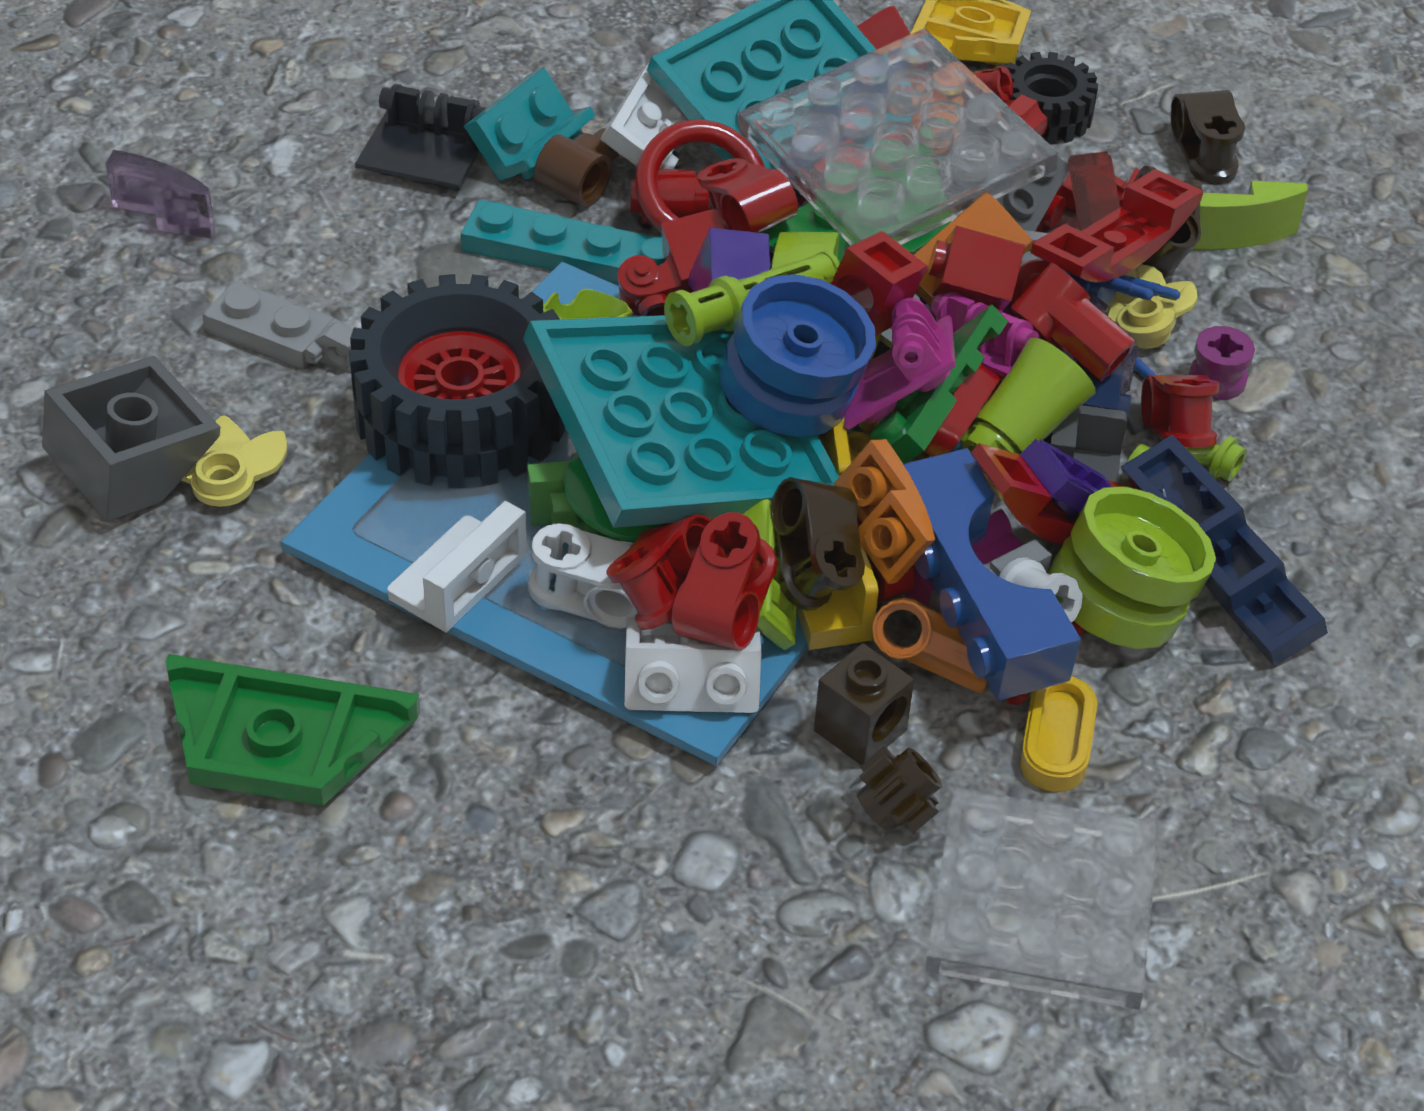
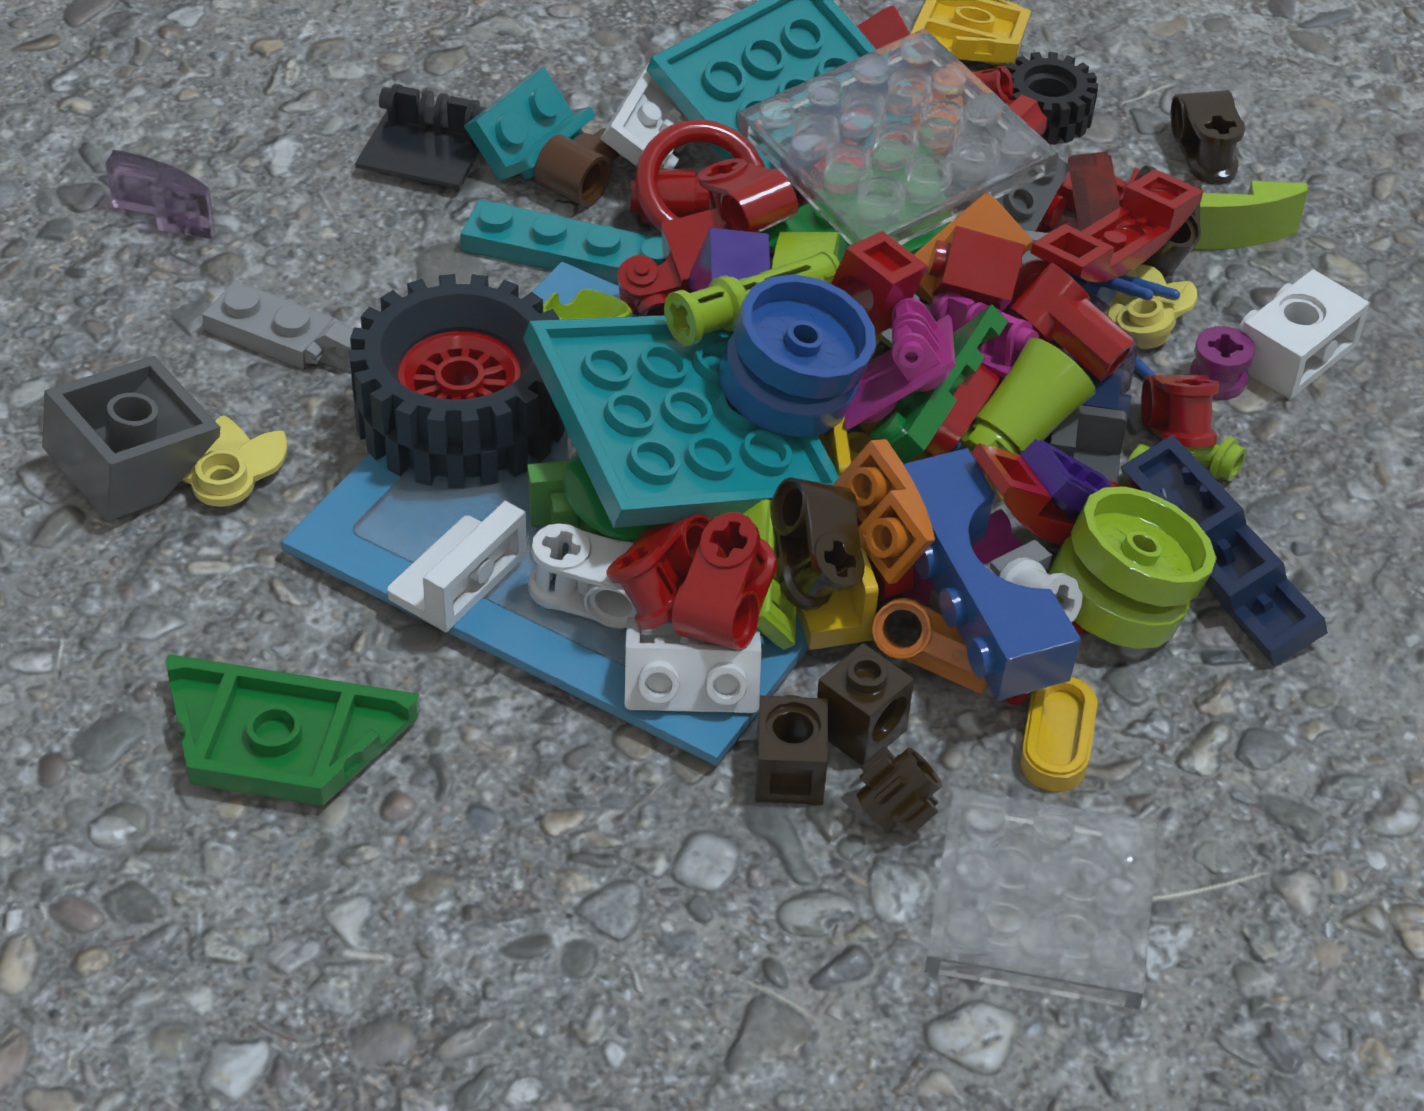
(791, 749): none -> dark brown brick
(1303, 332): none -> white brick

